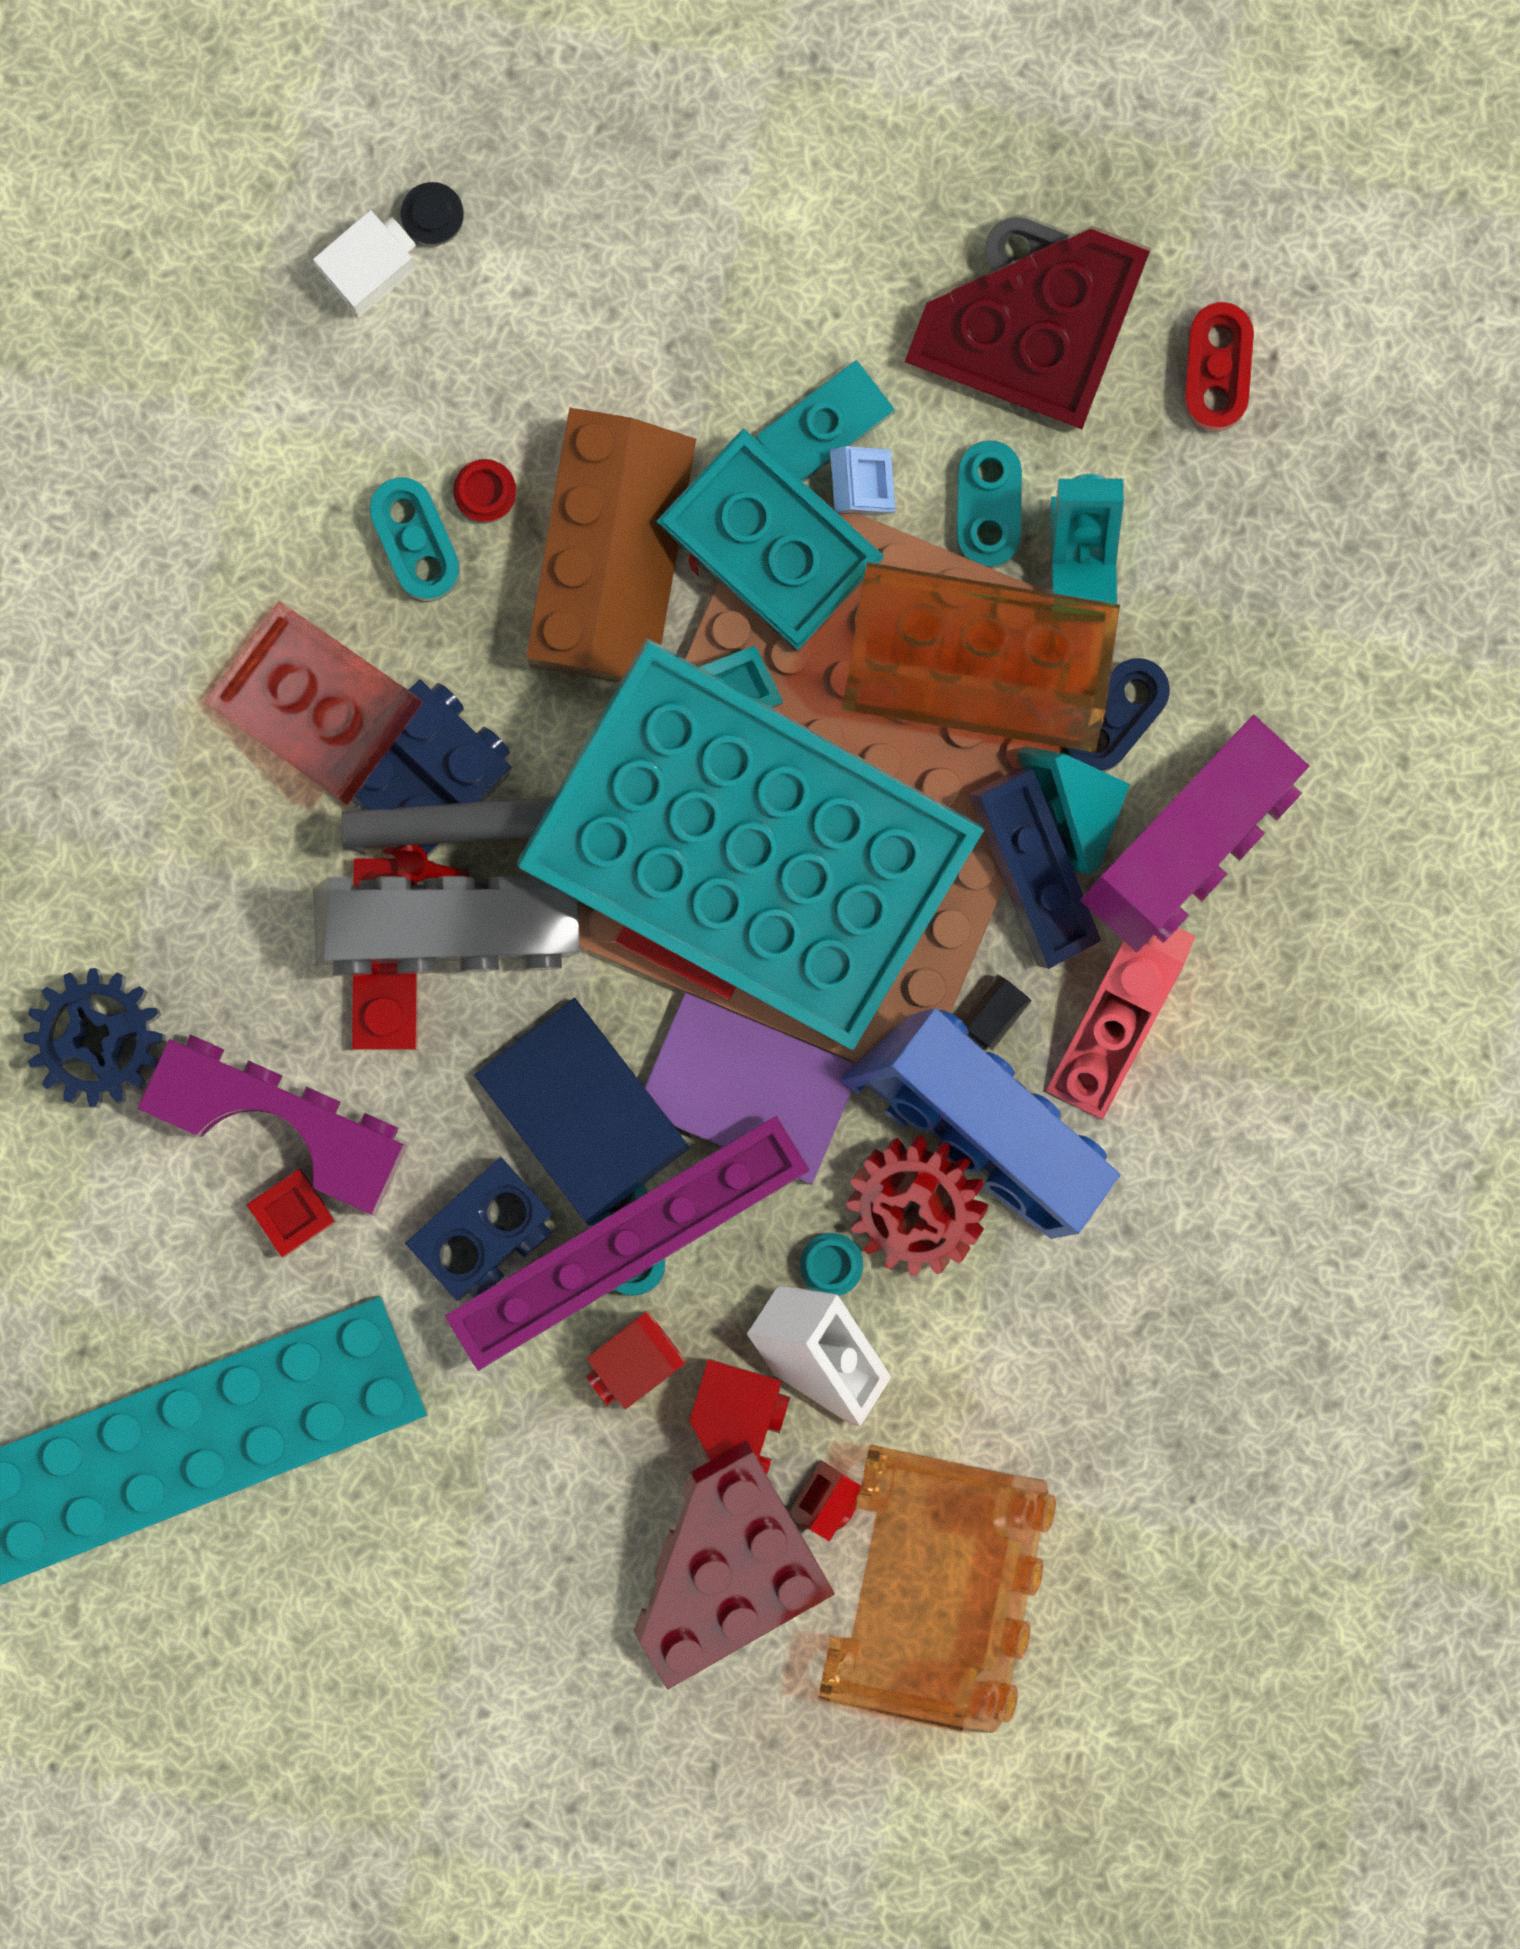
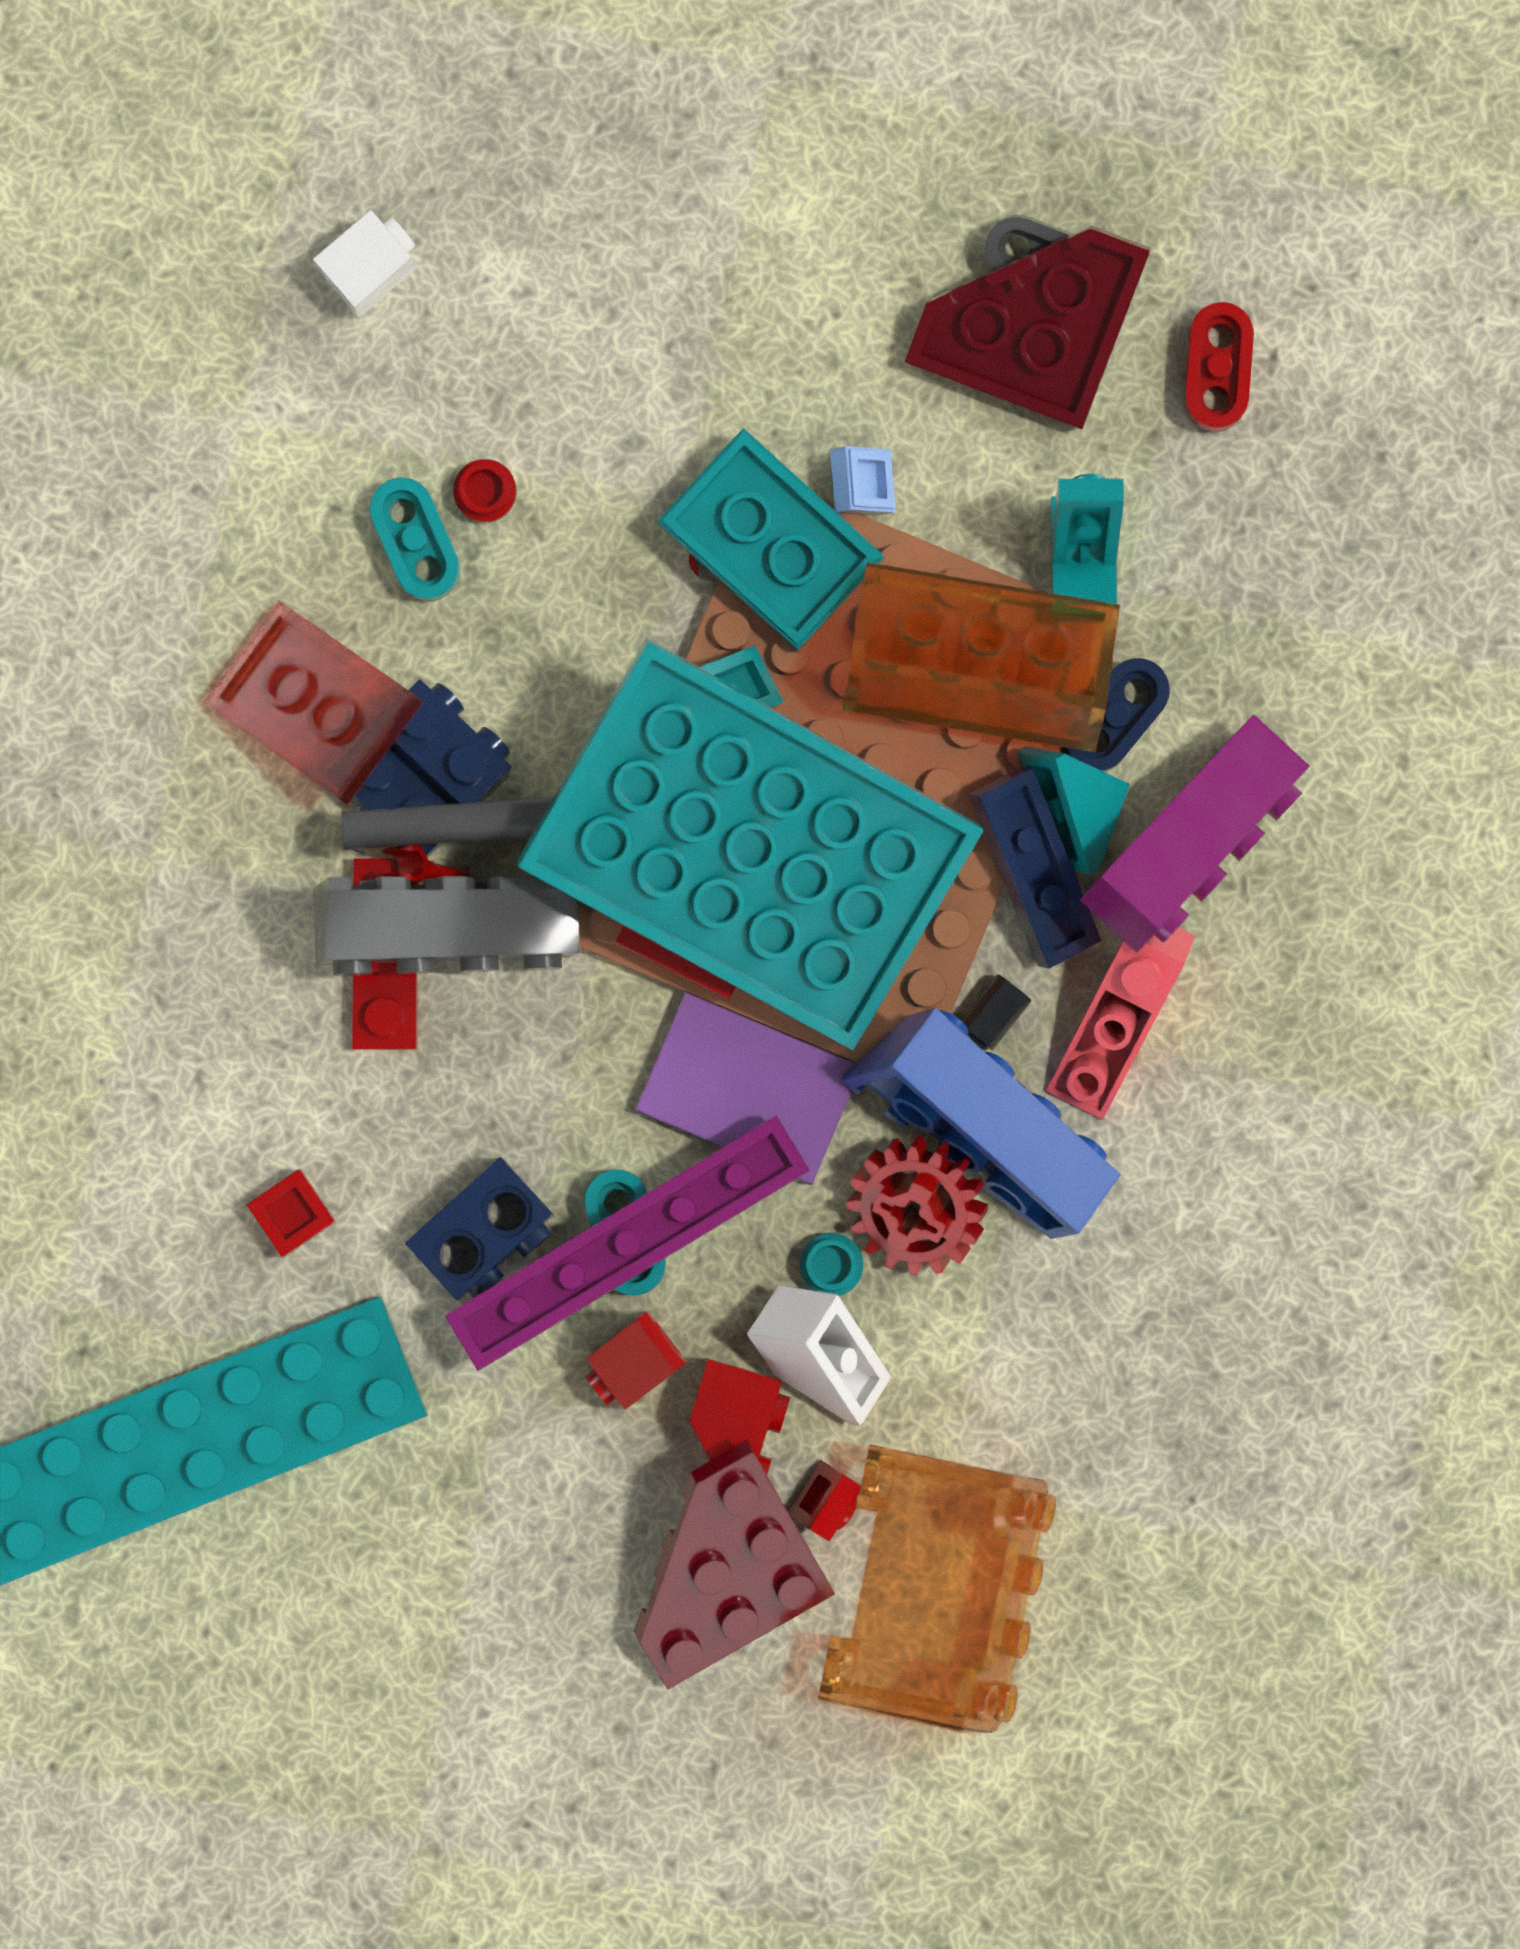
(68, 1050): dark blue gear -> none
(200, 1091): magenta arch -> none
(432, 213): black plate -> none
(581, 1111): dark blue tile -> none
(604, 553): dark orange slope -> none
(827, 420): teal plate -> none
(989, 503): teal plate -> none

